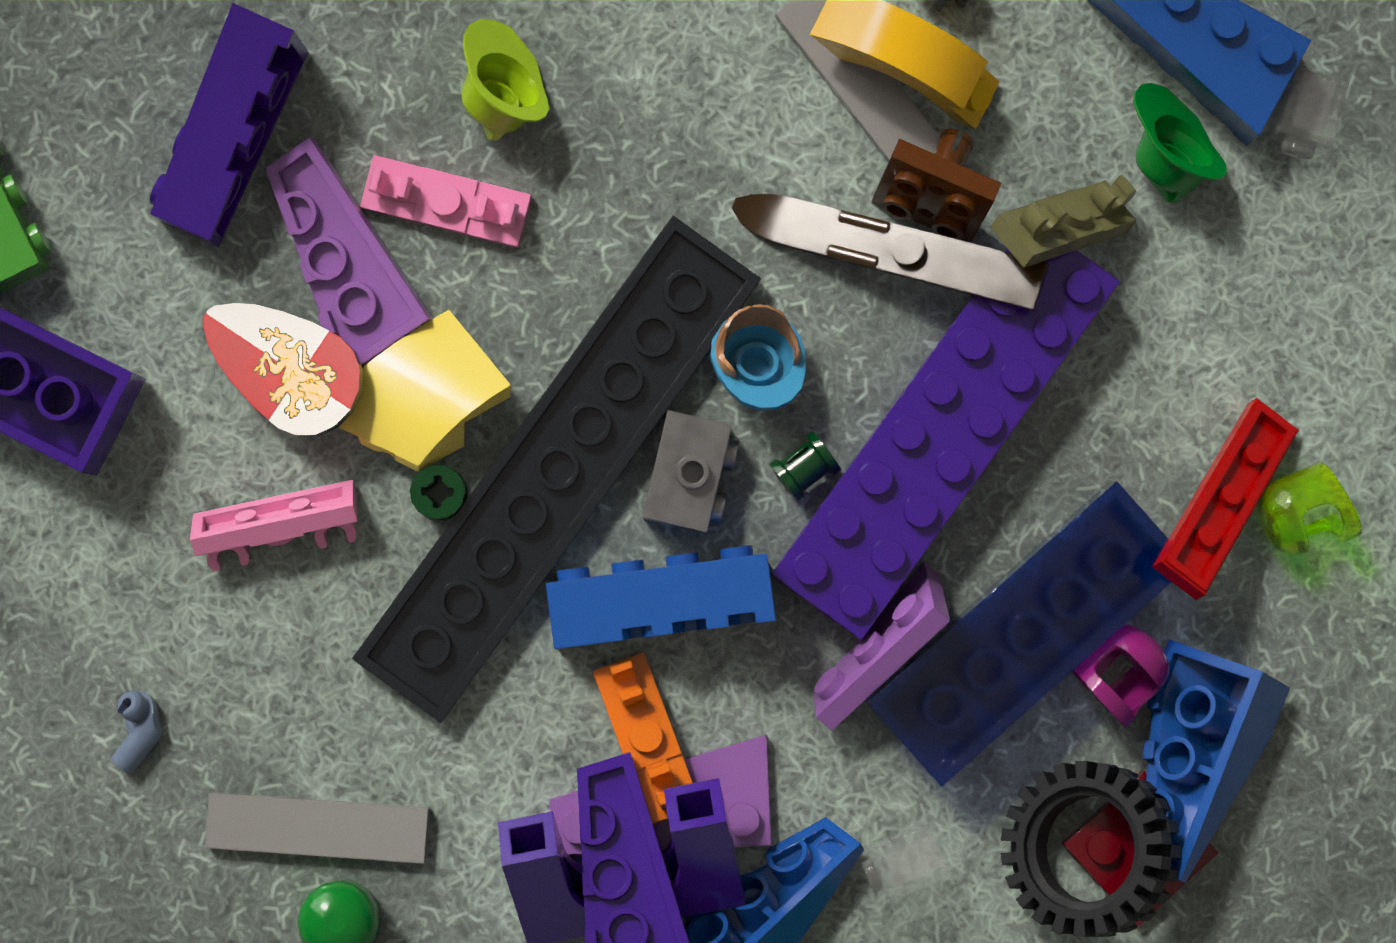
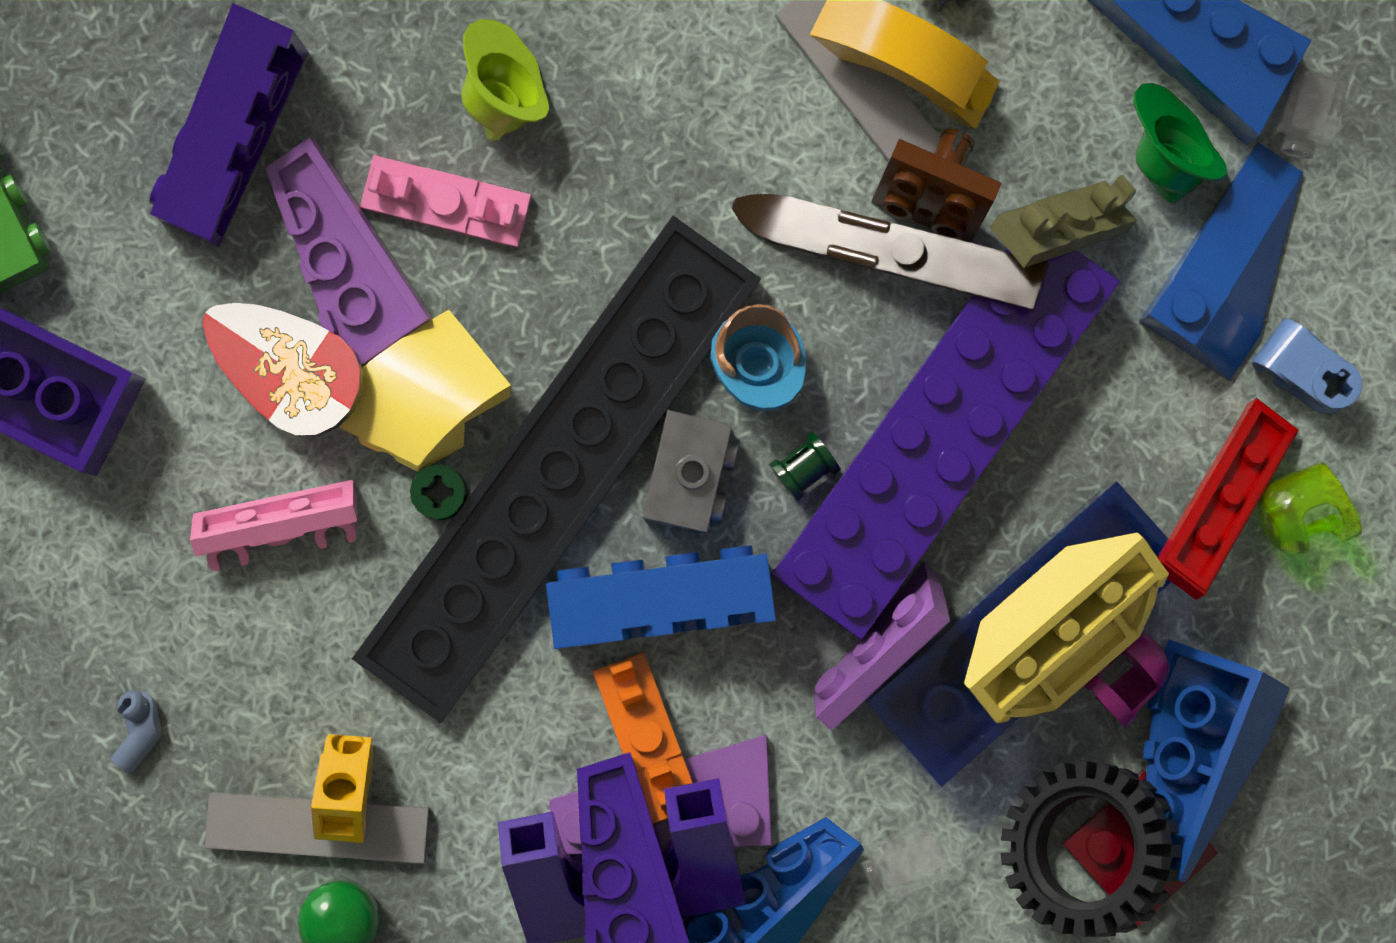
(342, 788): none -> yellow leg
(1063, 626): none -> light yellow wedge
(1225, 277): none -> blue wedge
(1301, 363): none -> medium blue piece

